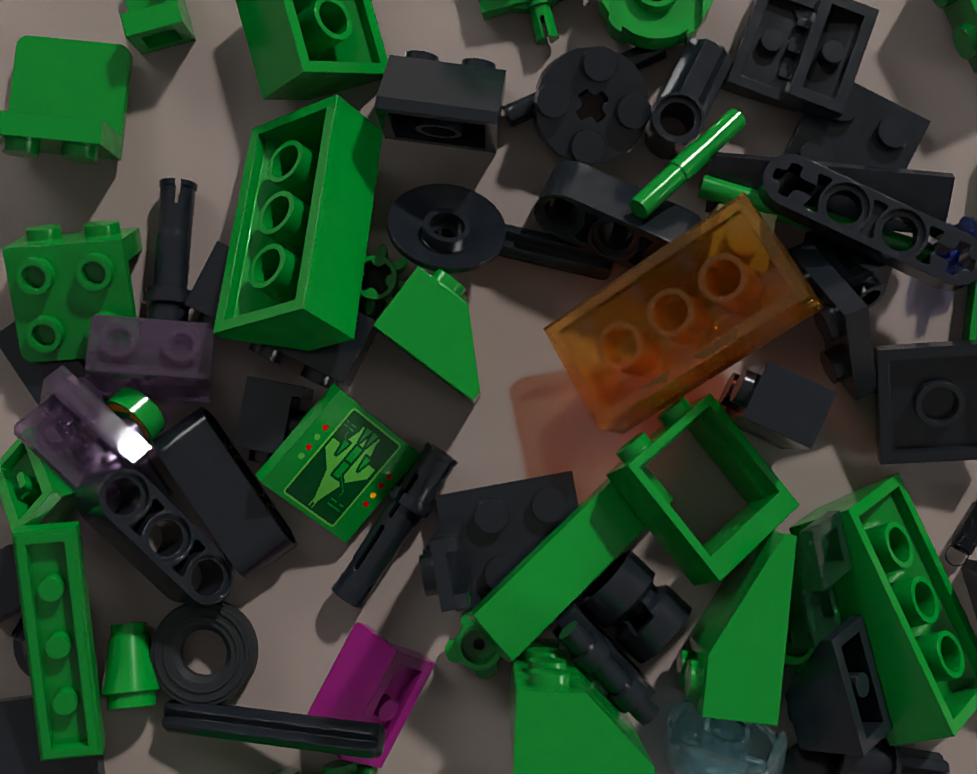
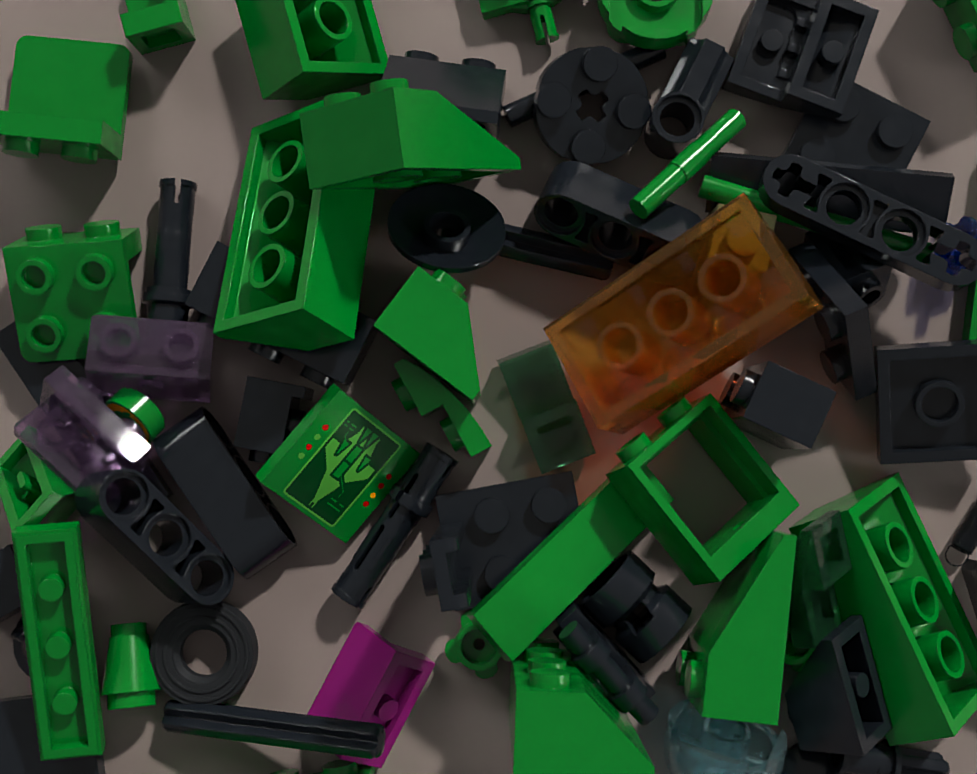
(383, 266): green gear -> none
(397, 141): none -> green slope
(425, 392): none -> green slope
(546, 407): none -> clear green slope

